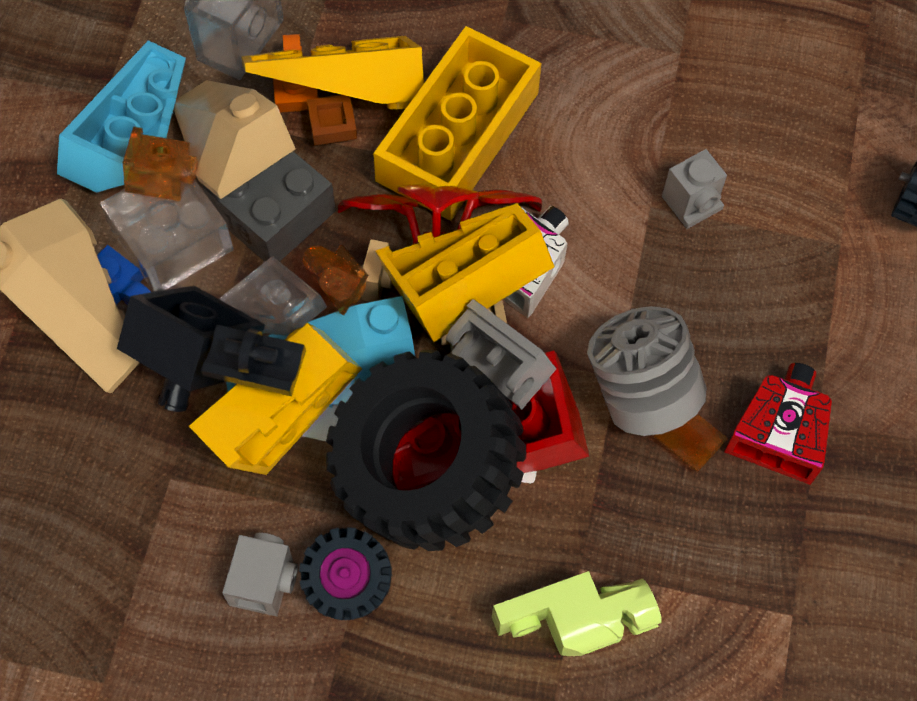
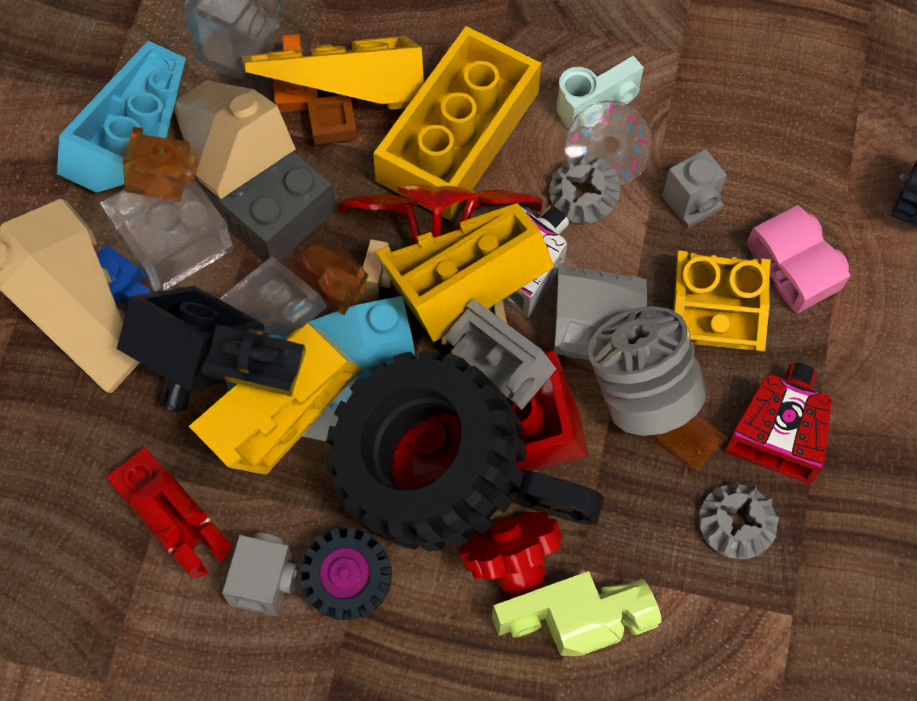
(168, 511): none -> red plate
(513, 552): none -> red plant
(558, 498): none -> black beam
(588, 301): none -> light grey slope
(590, 206): none -> light grey gear
(616, 84): none -> light aqua plate
(617, 120): none -> clear dish
(723, 300): none -> yellow slope
(747, 541): none -> light grey gear
(801, 261): none -> bright pink brick

